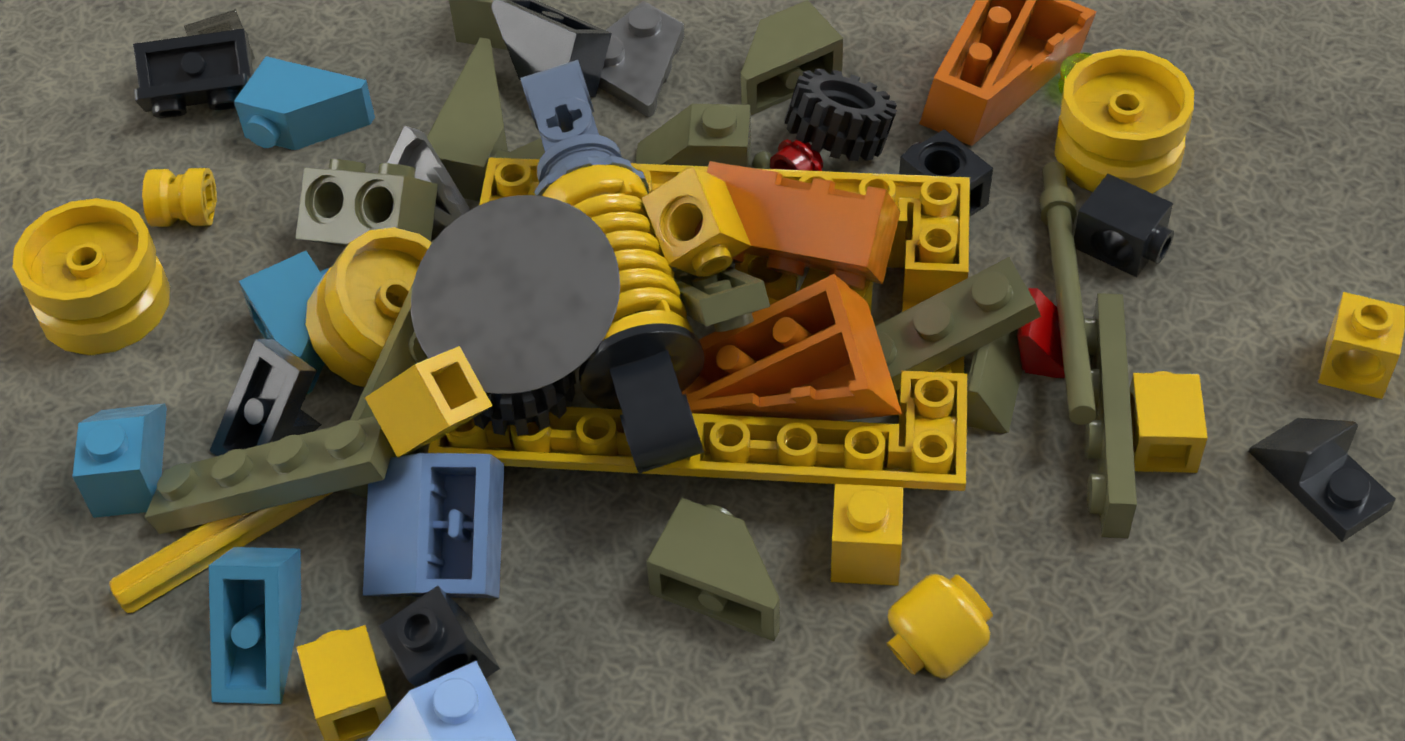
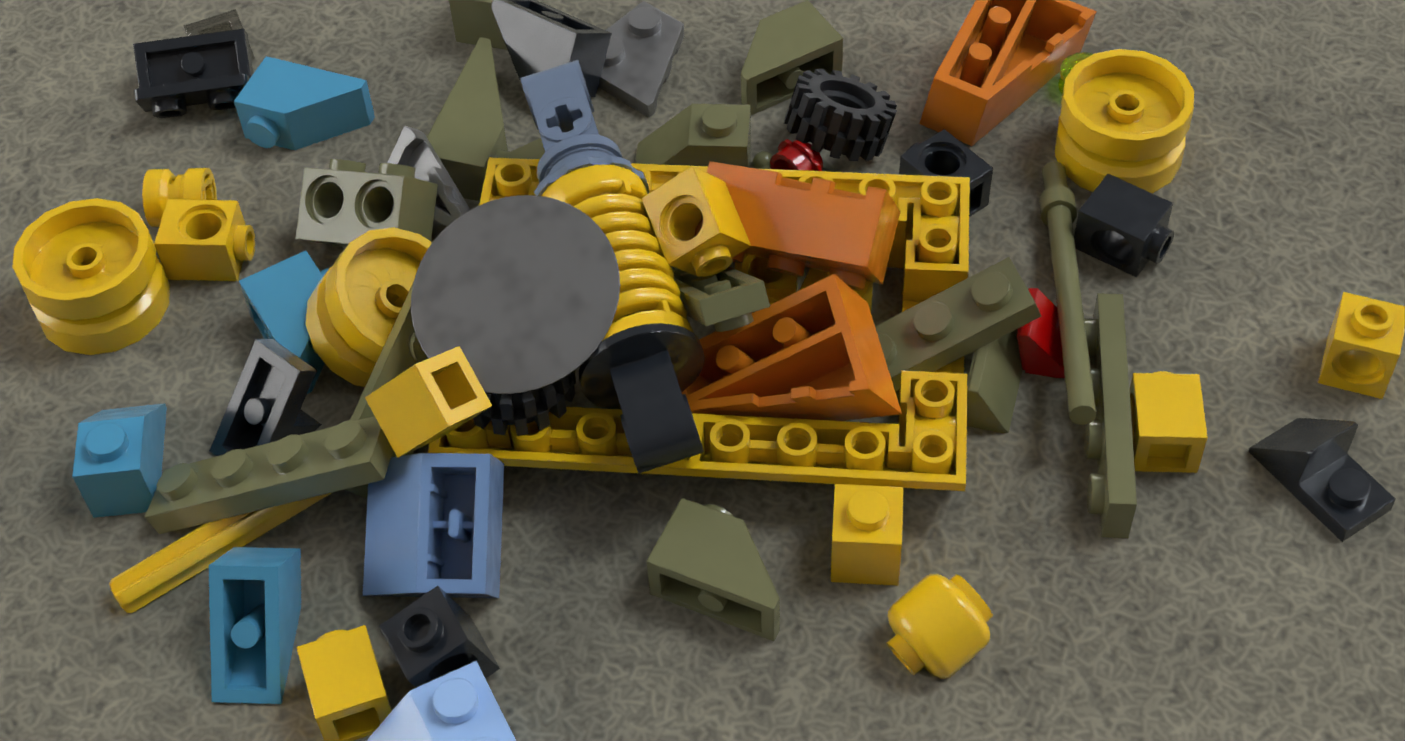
(204, 240): none -> yellow brick

